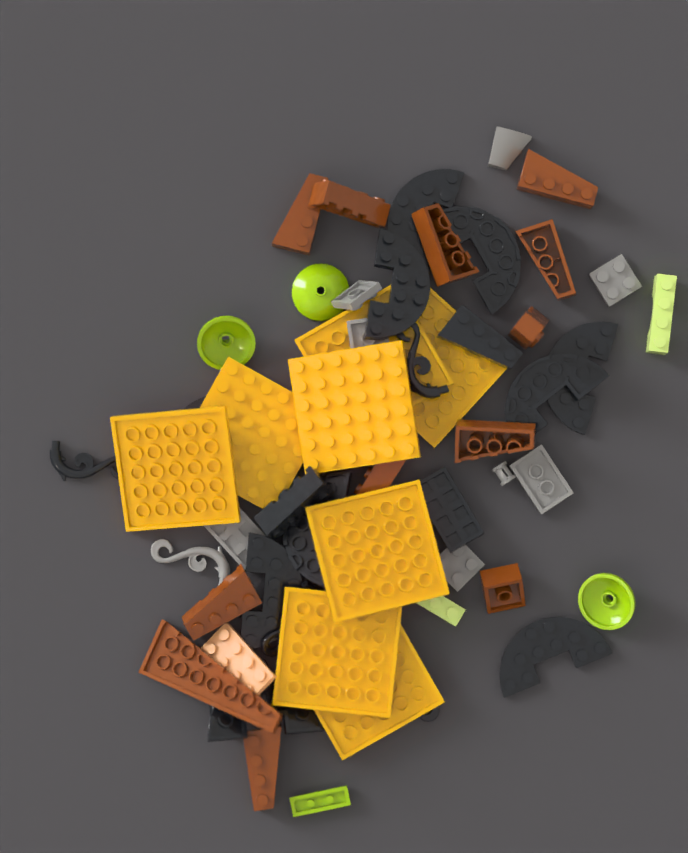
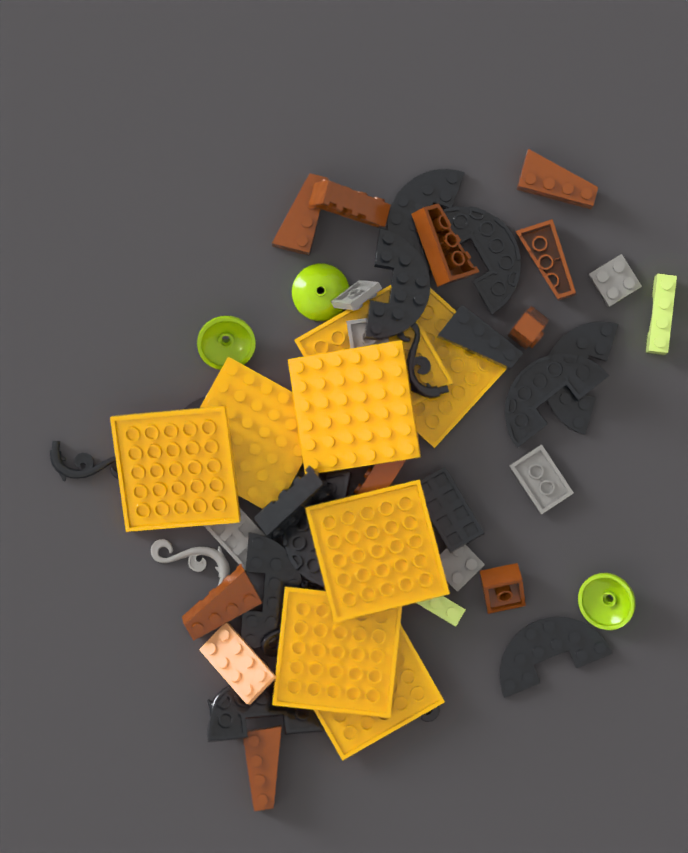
(189, 669): dark orange wing -> none
(320, 801): lime plate -> none
(490, 438): dark orange wedge -> none
(503, 473): light grey bush -> none
(506, 147): light grey slope -> none

